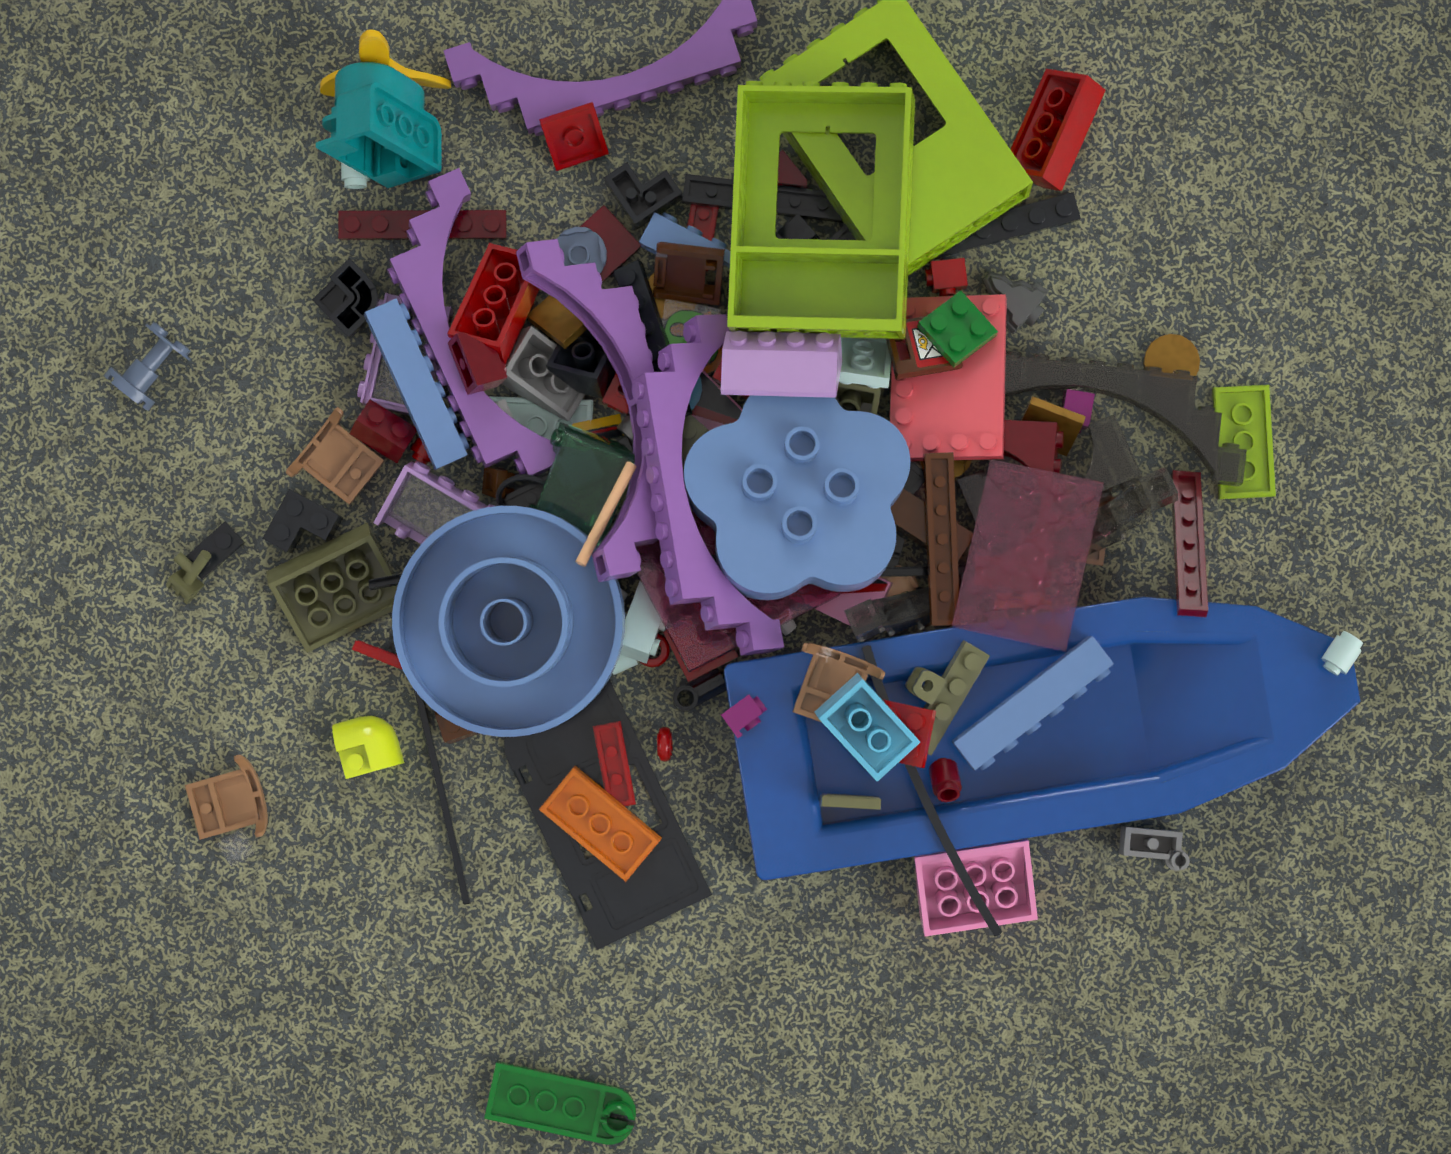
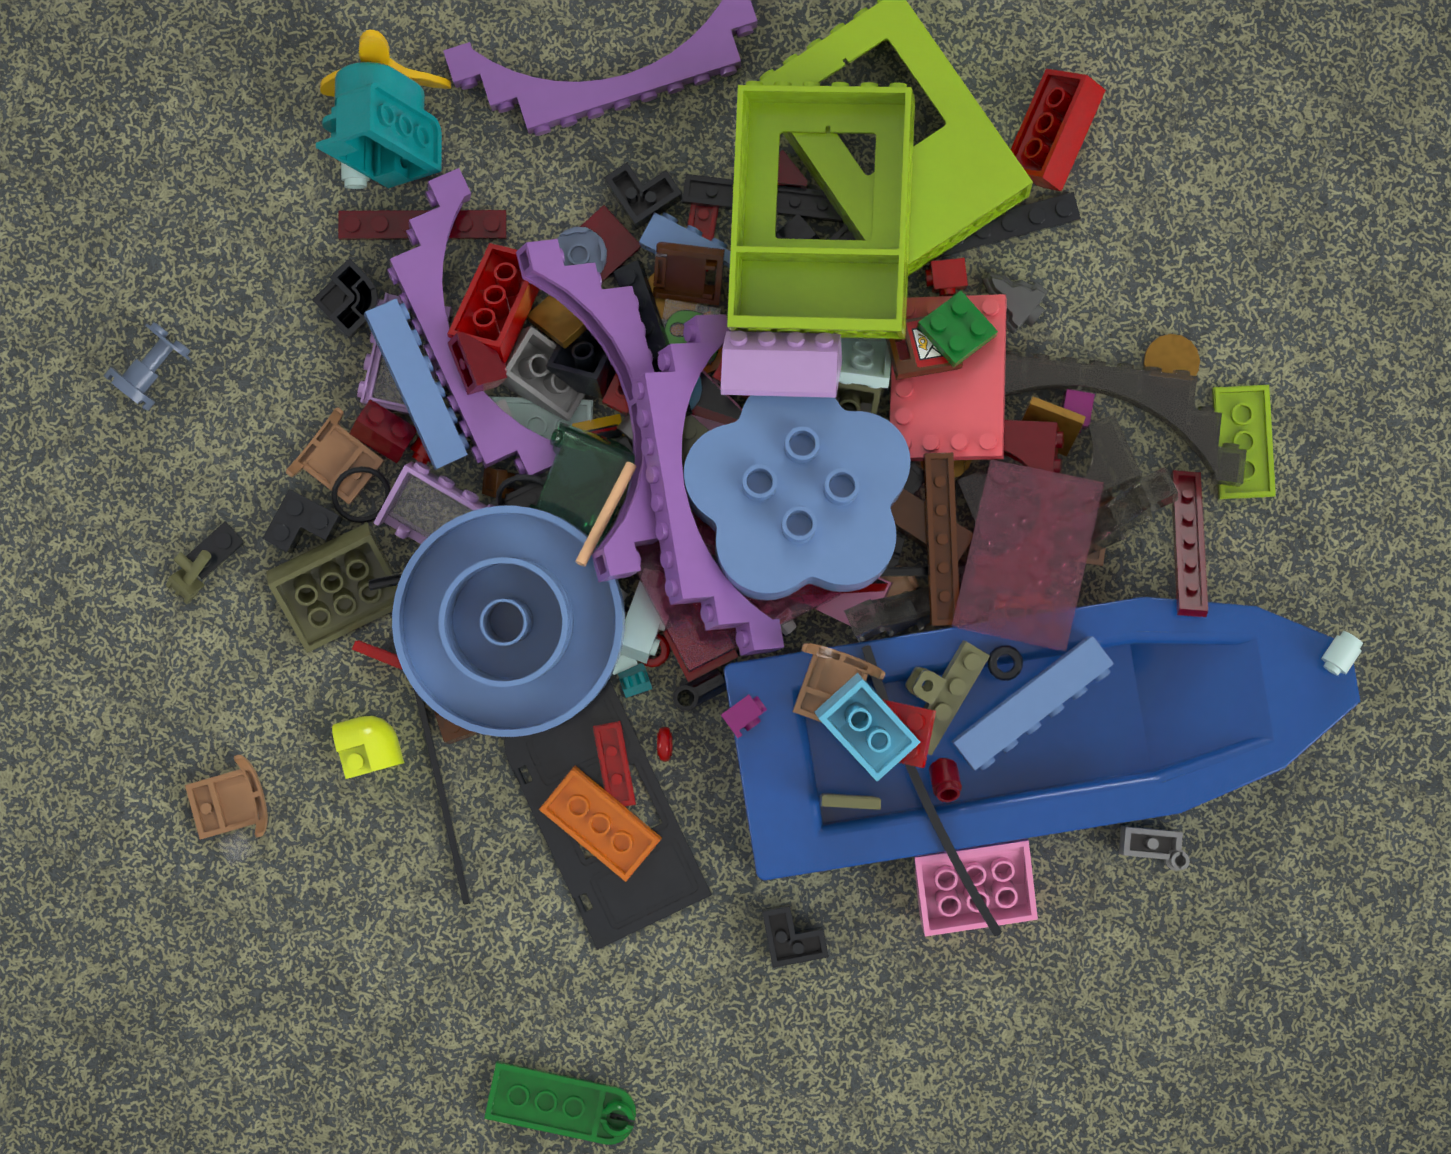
(344, 475): none -> black tyre
(574, 136): red plate -> none
(634, 680): none -> teal tile
(788, 945): none -> black brick
(1003, 650): none -> black piece

